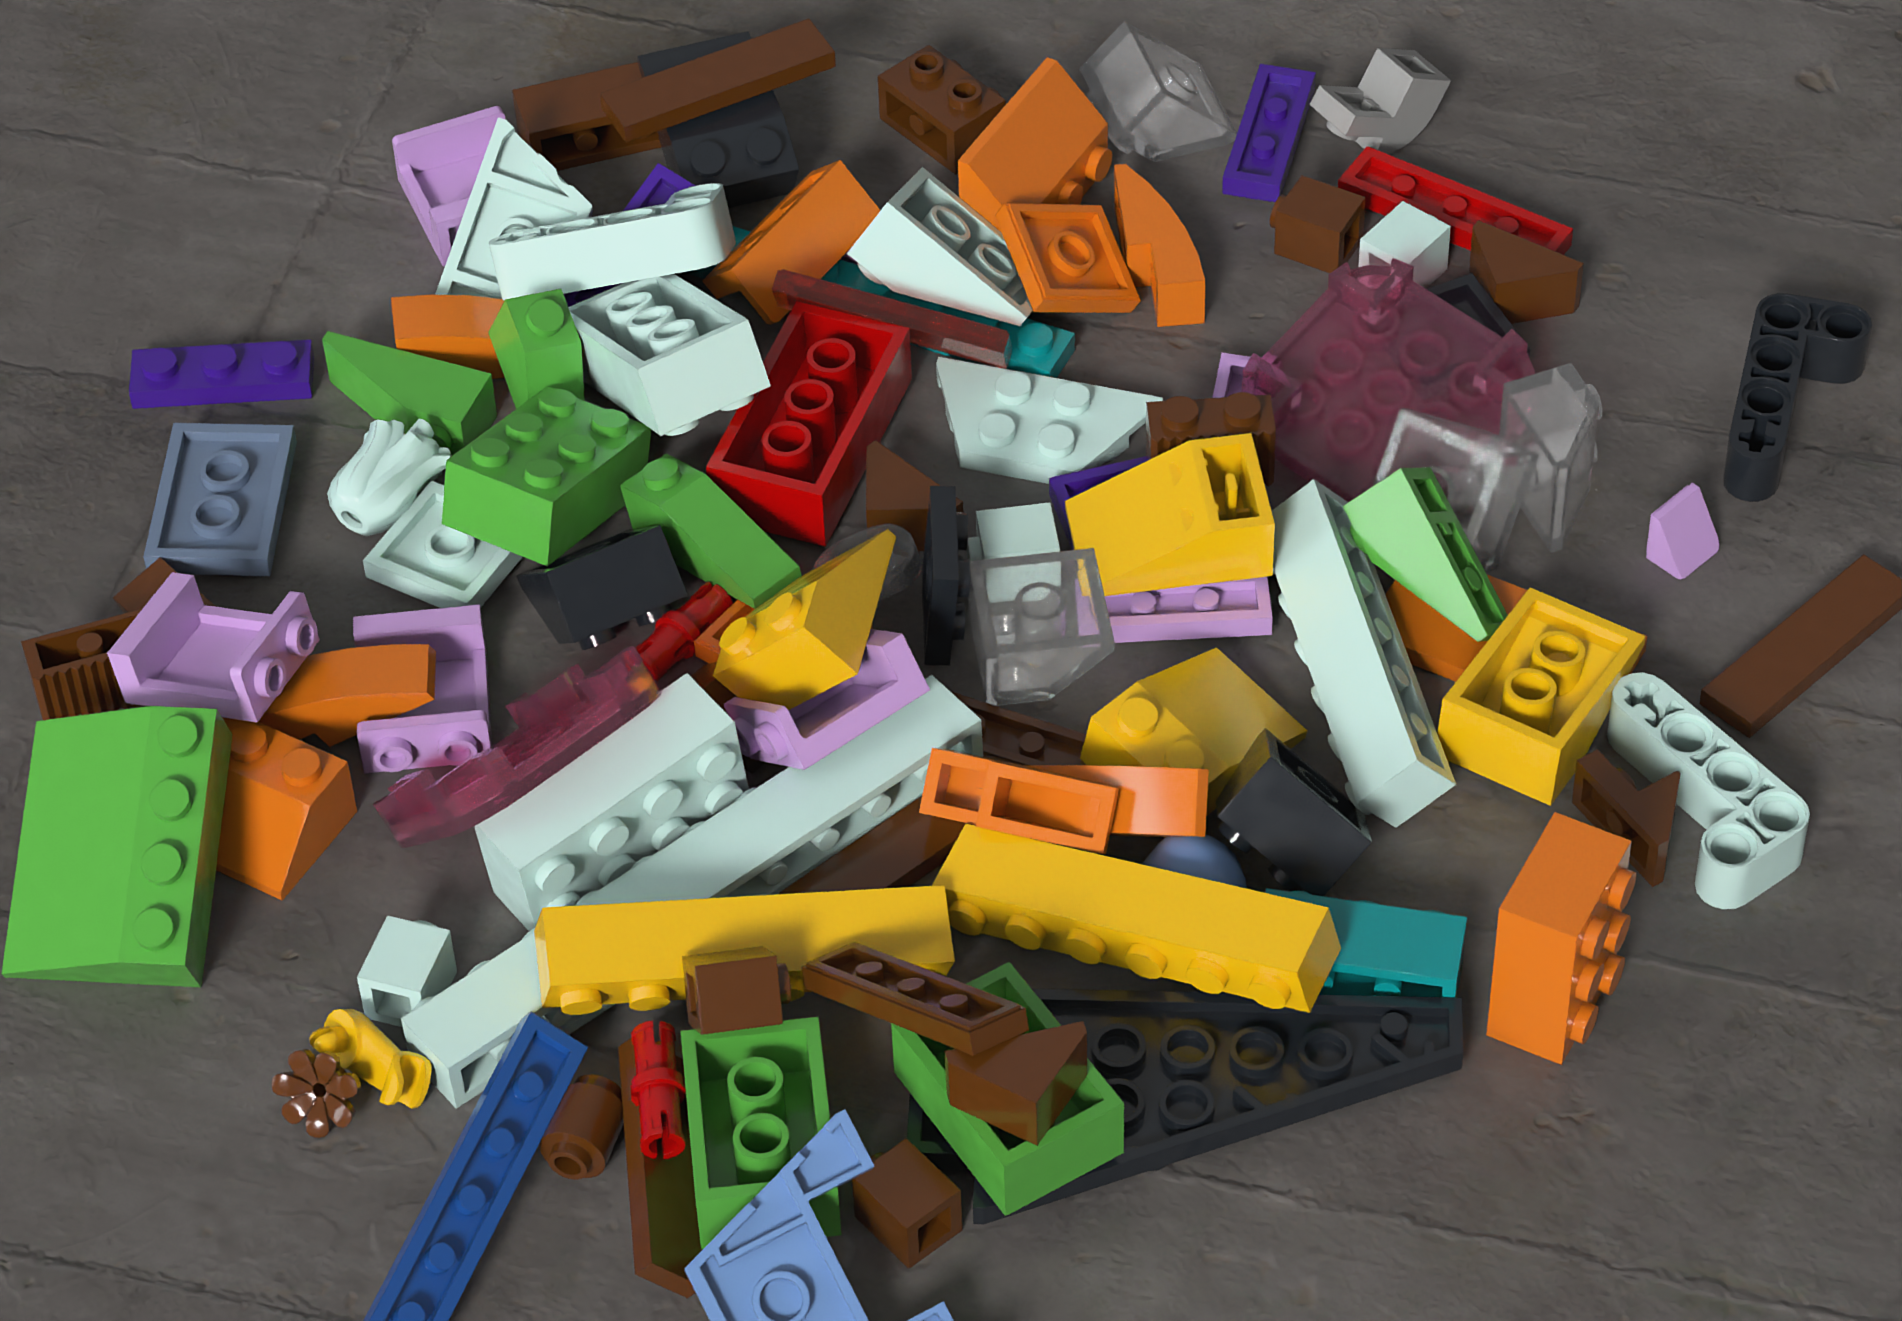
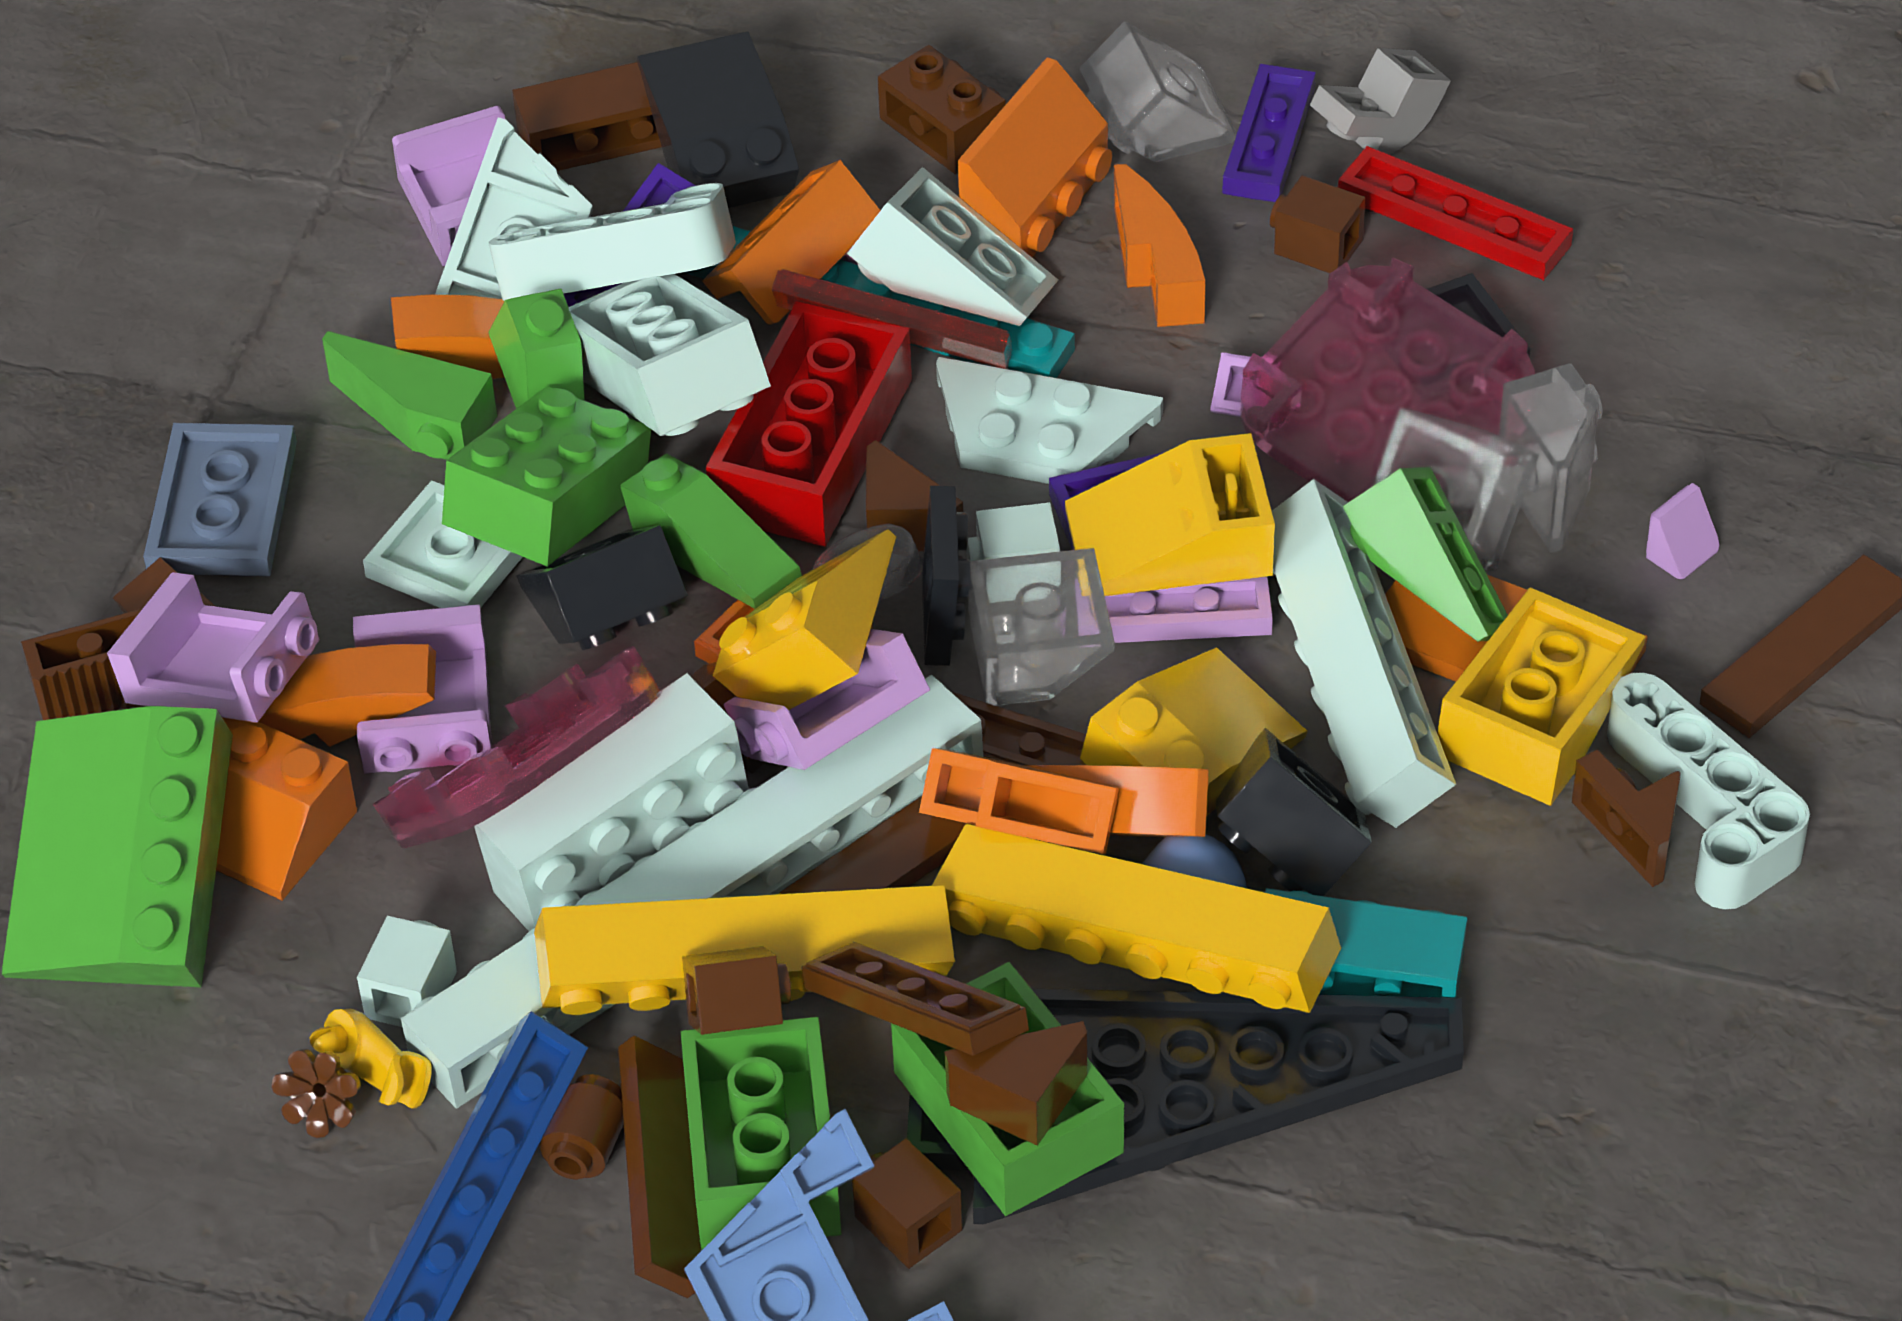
(221, 374): dark purple plate -> none
(386, 475): light aqua piece -> none
(658, 1090): red pin -> none
(679, 629): red pin -> none
(717, 80): reddish brown tile -> none
(1067, 258): orange plate -> none
(1186, 419): reddish brown brick -> none
(1410, 238): light aqua brick -> none
(1523, 276): reddish brown slope -> none
(1560, 939): orange brick -> none
(1787, 342): black beam -> none

